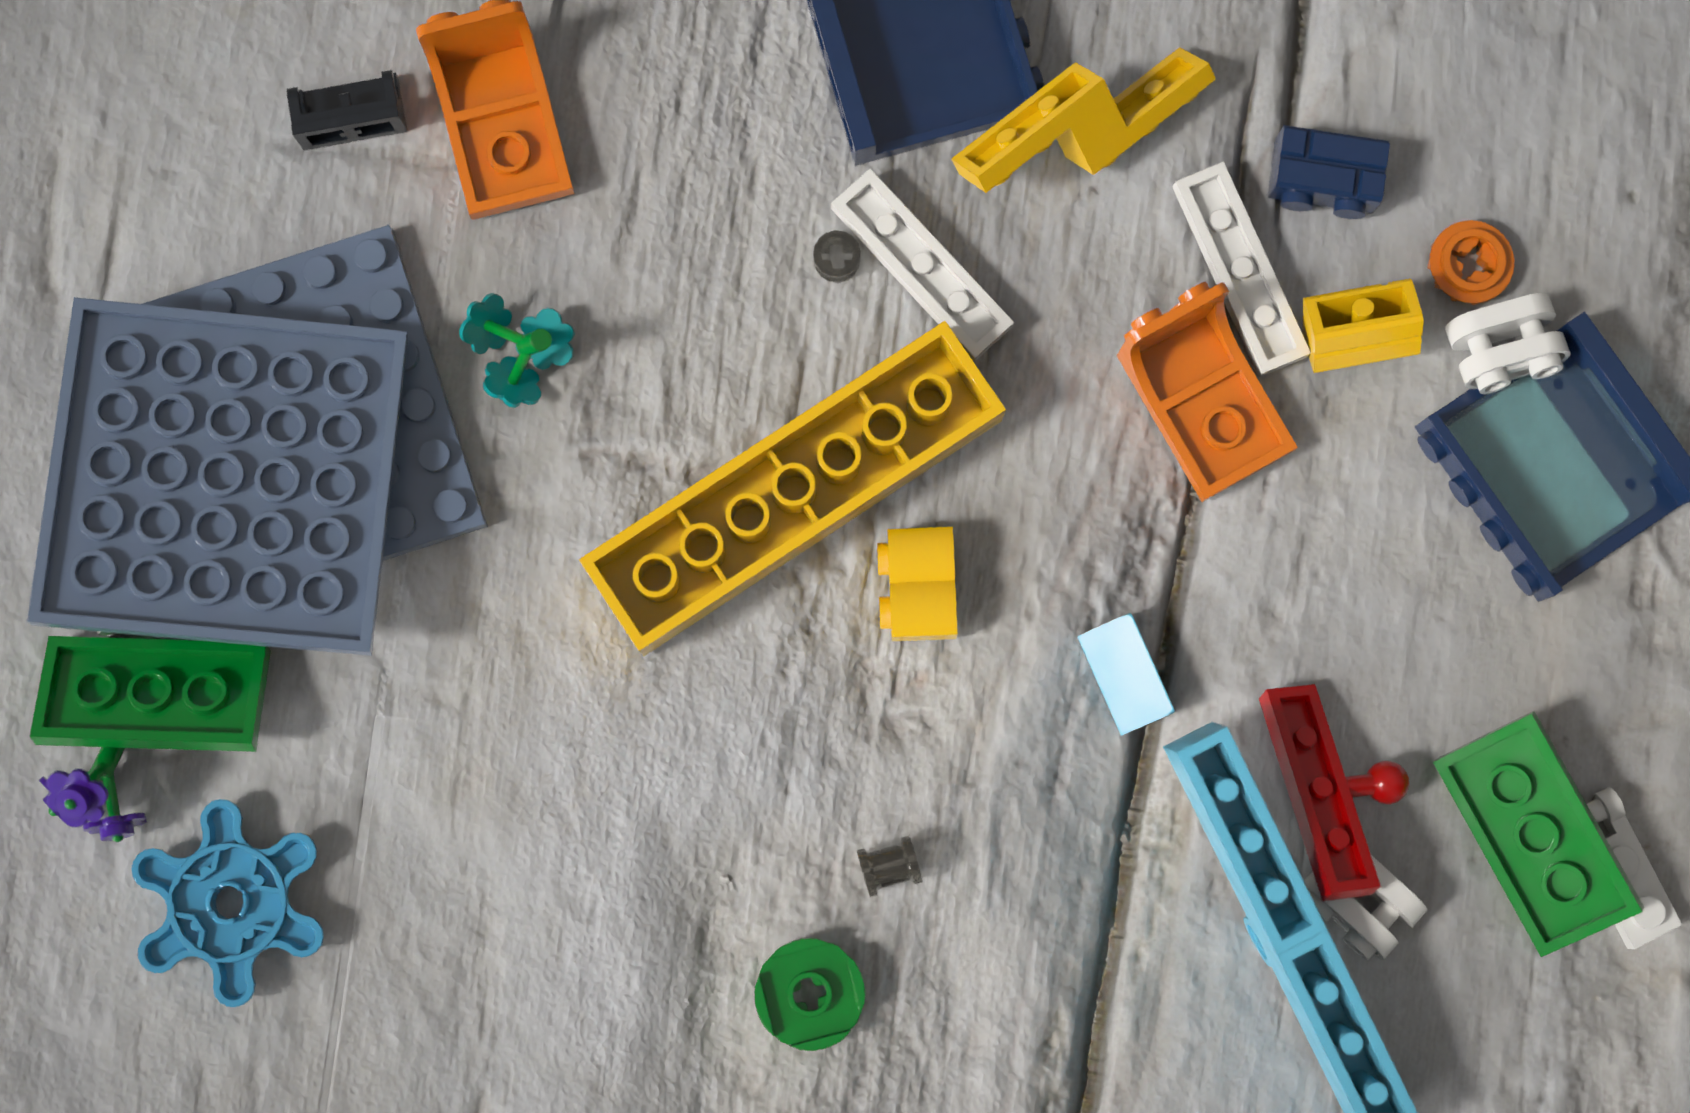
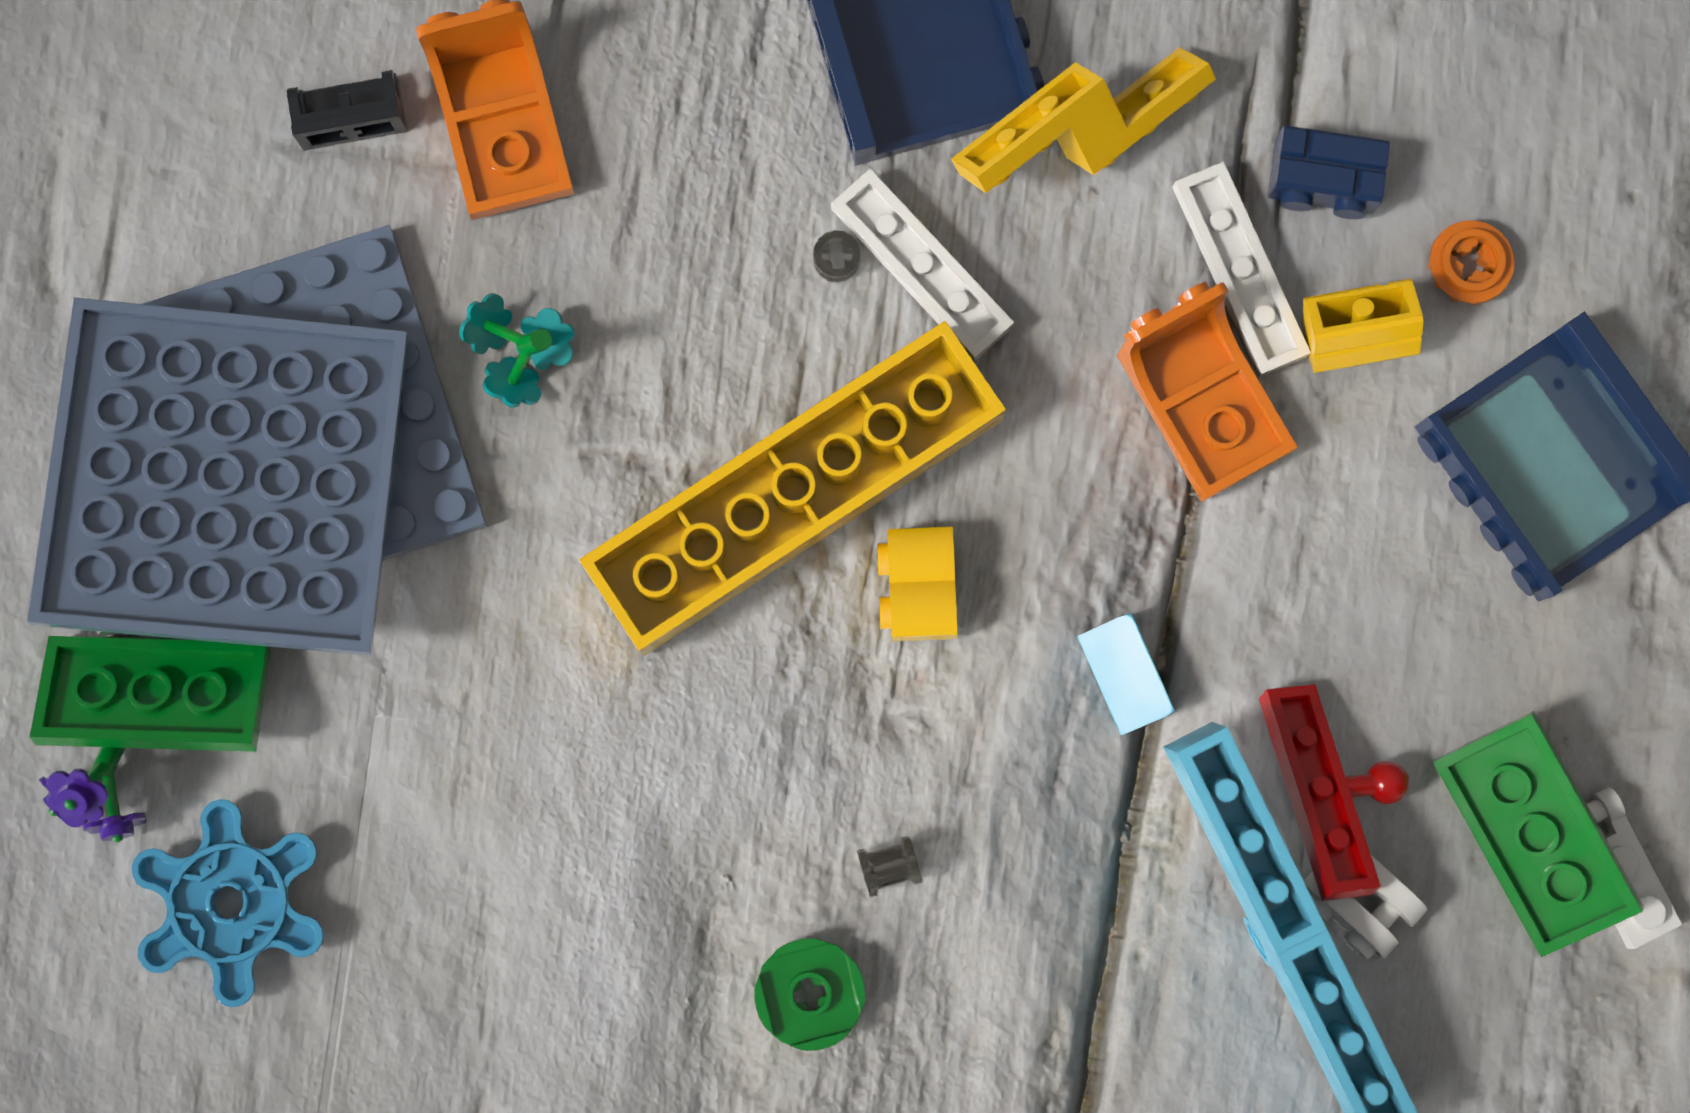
(1494, 367): white brick -> none

